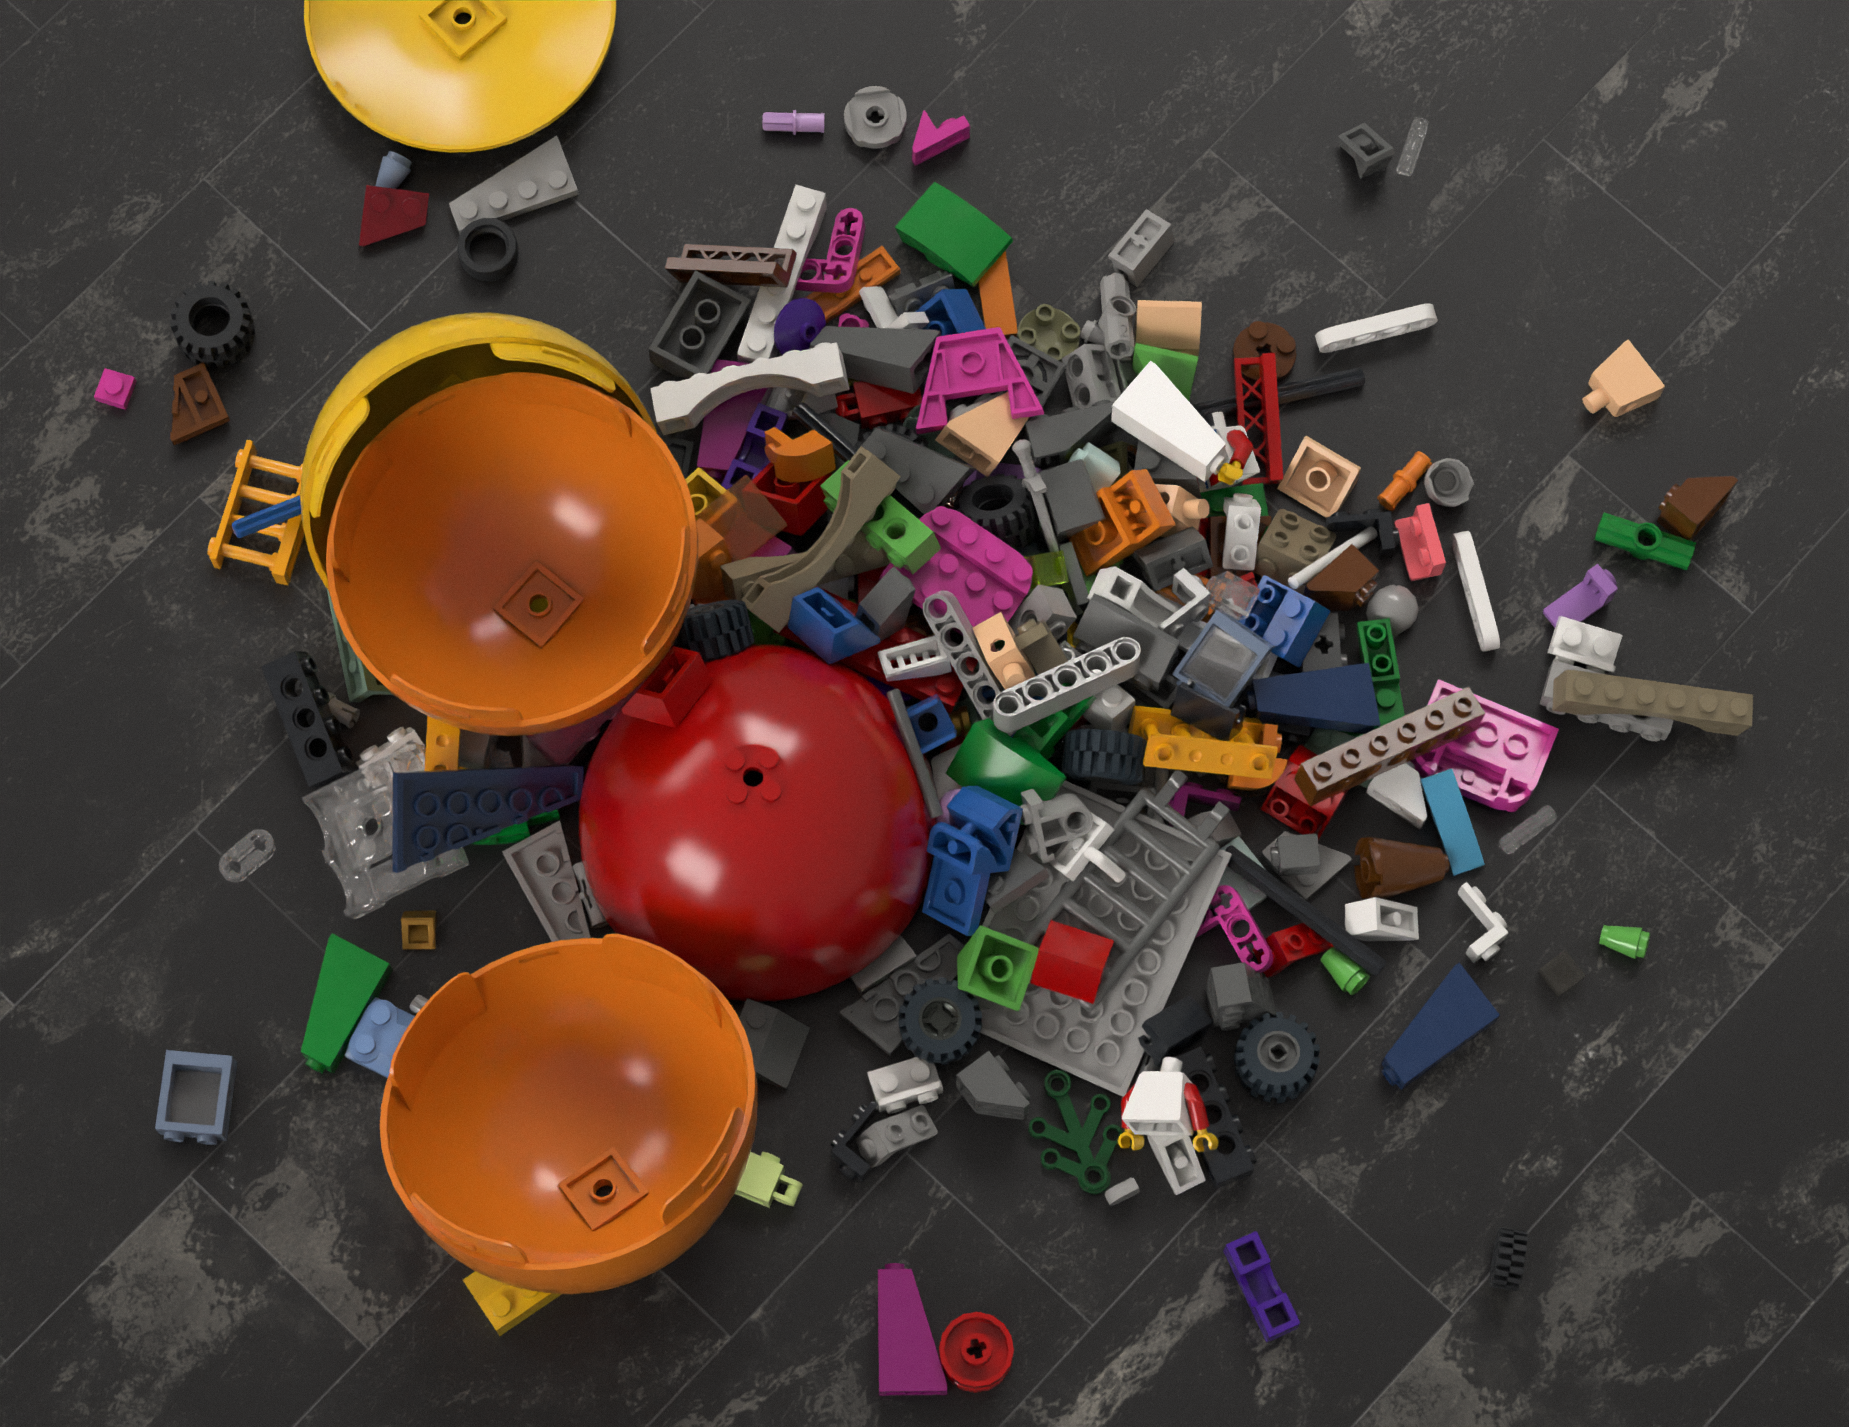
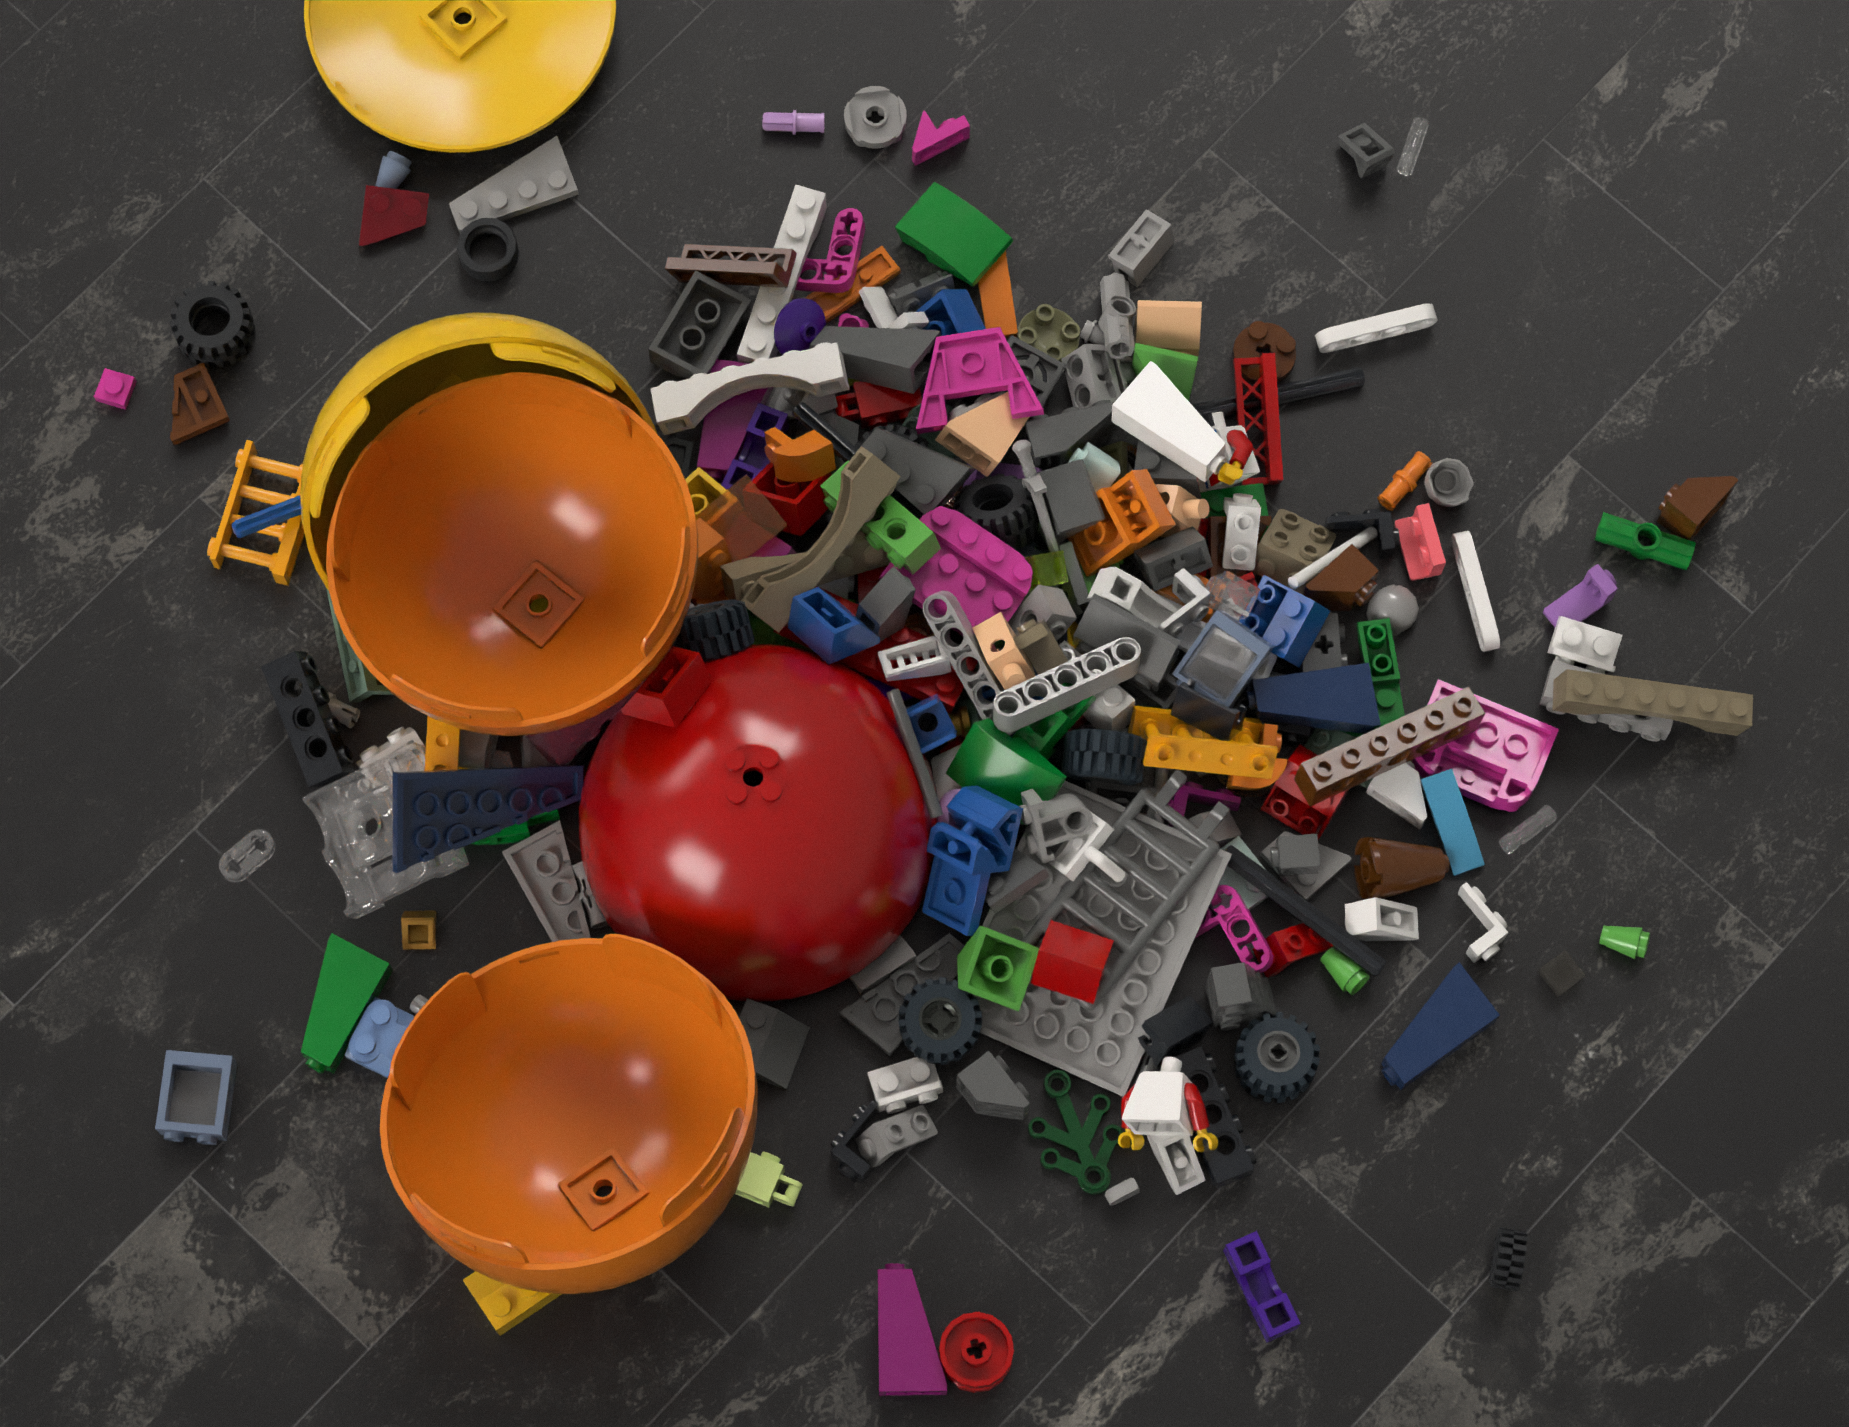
(1319, 478): light nougat slope -> none
(1623, 383): light nougat torso -> none

